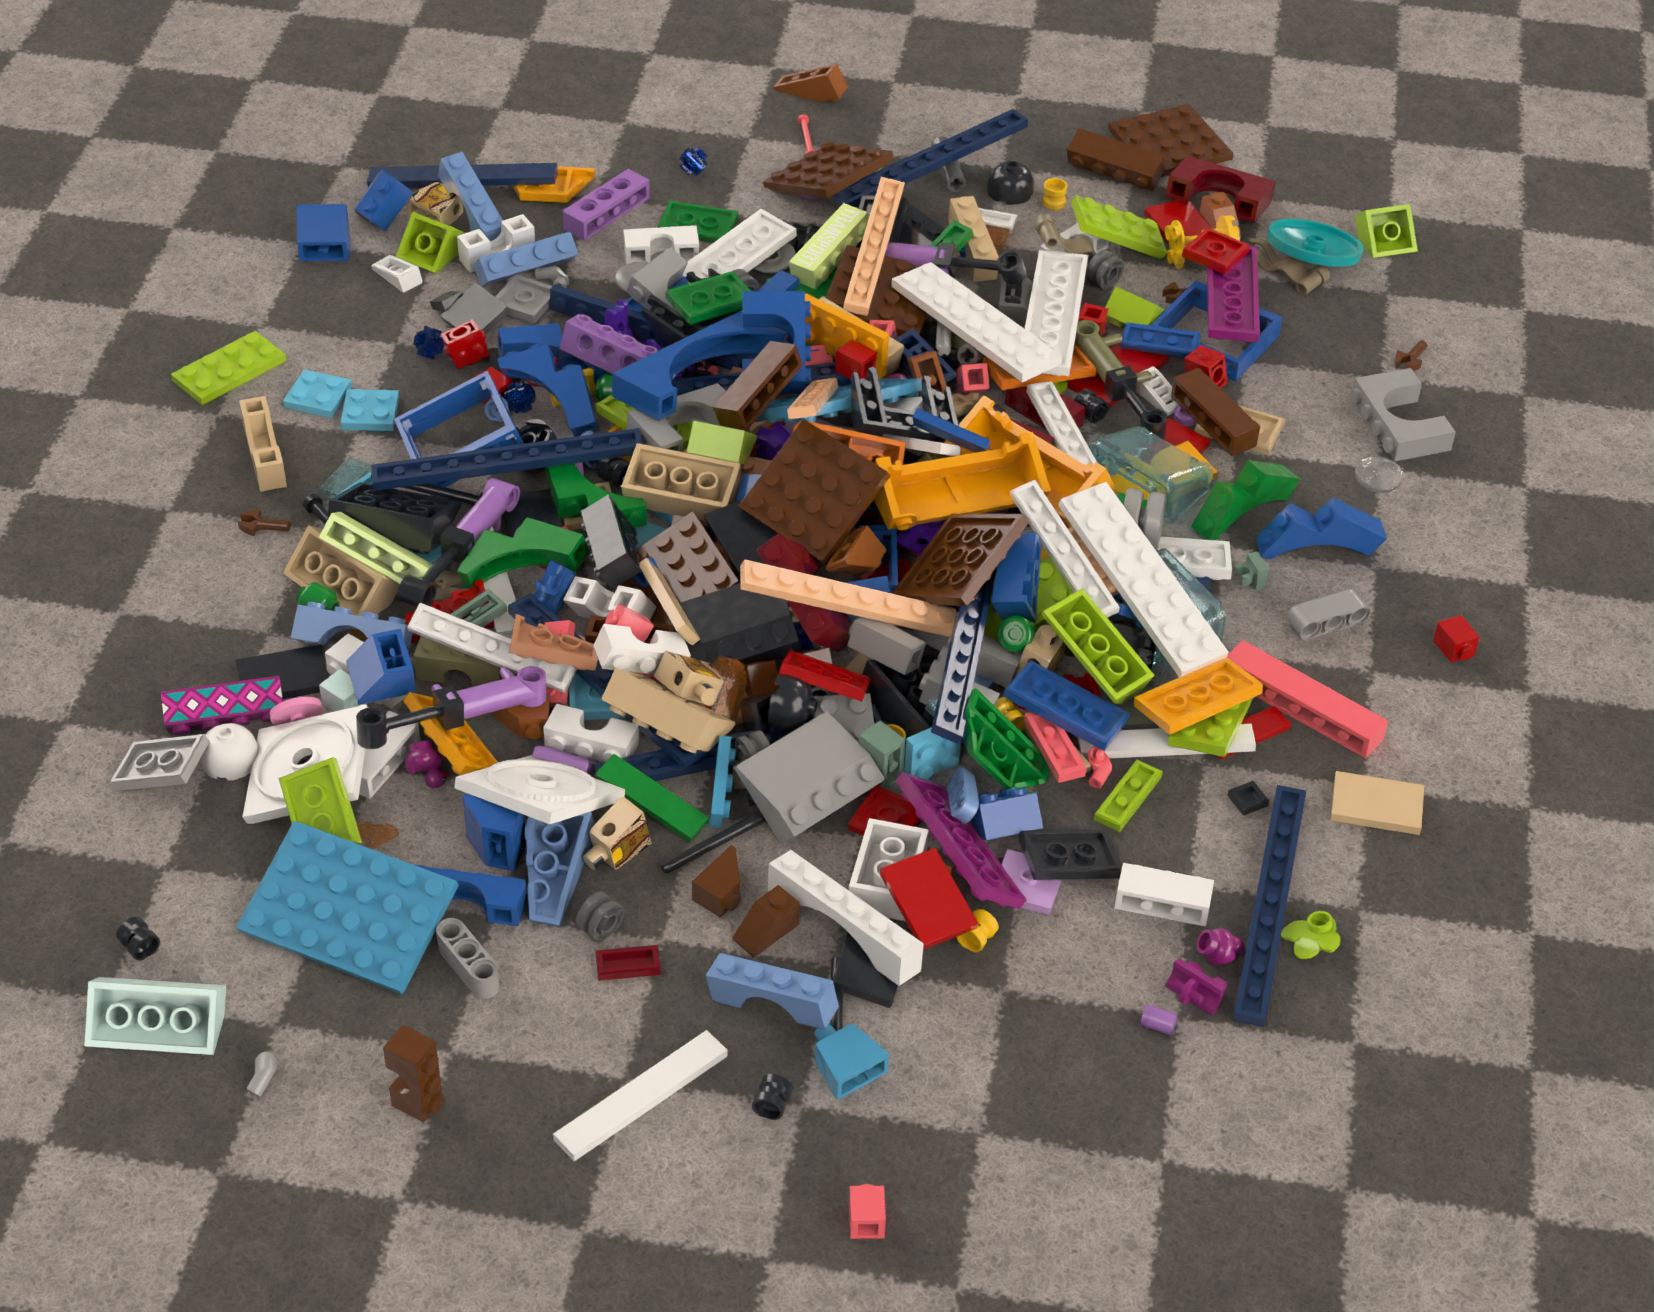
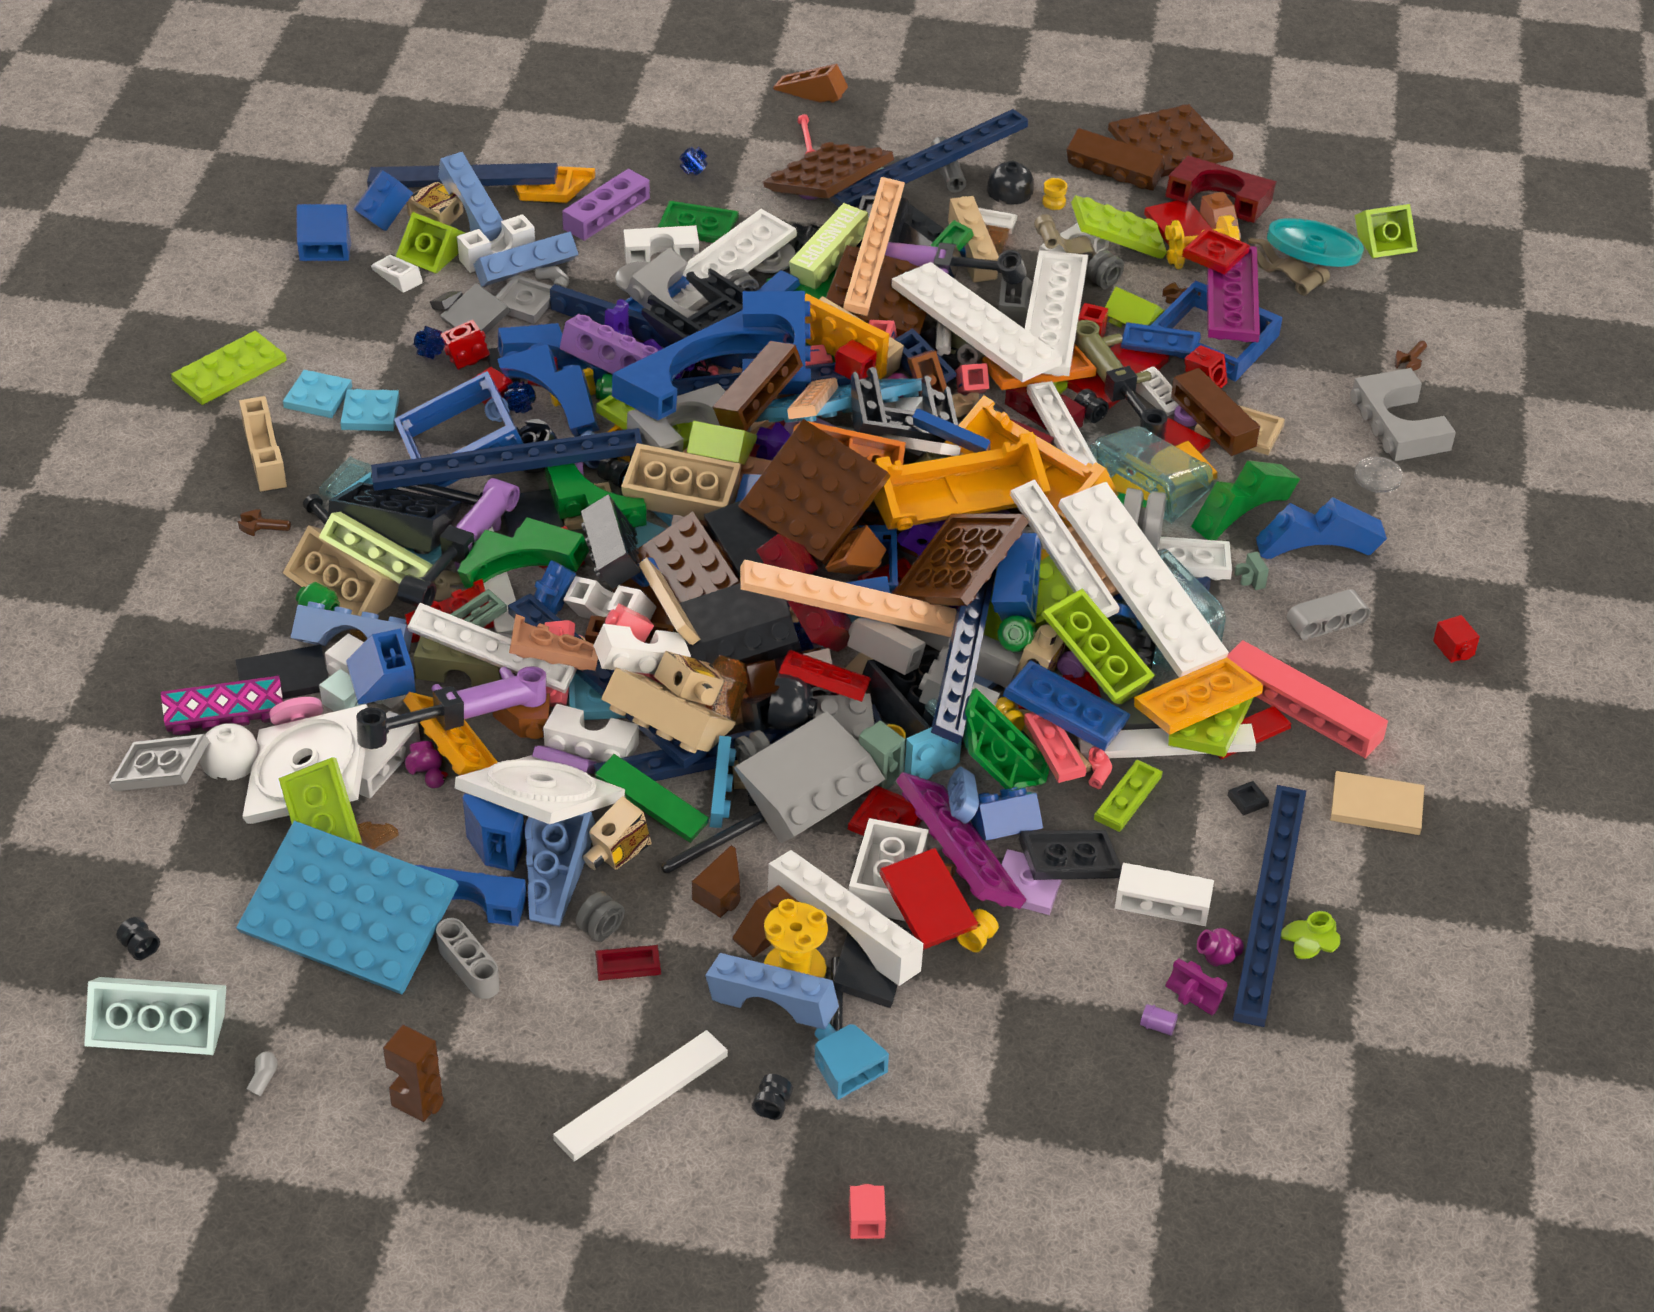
(708, 297): green tile -> none
(796, 933): none -> yellow piece
(1069, 664): none -> medium lavender tile

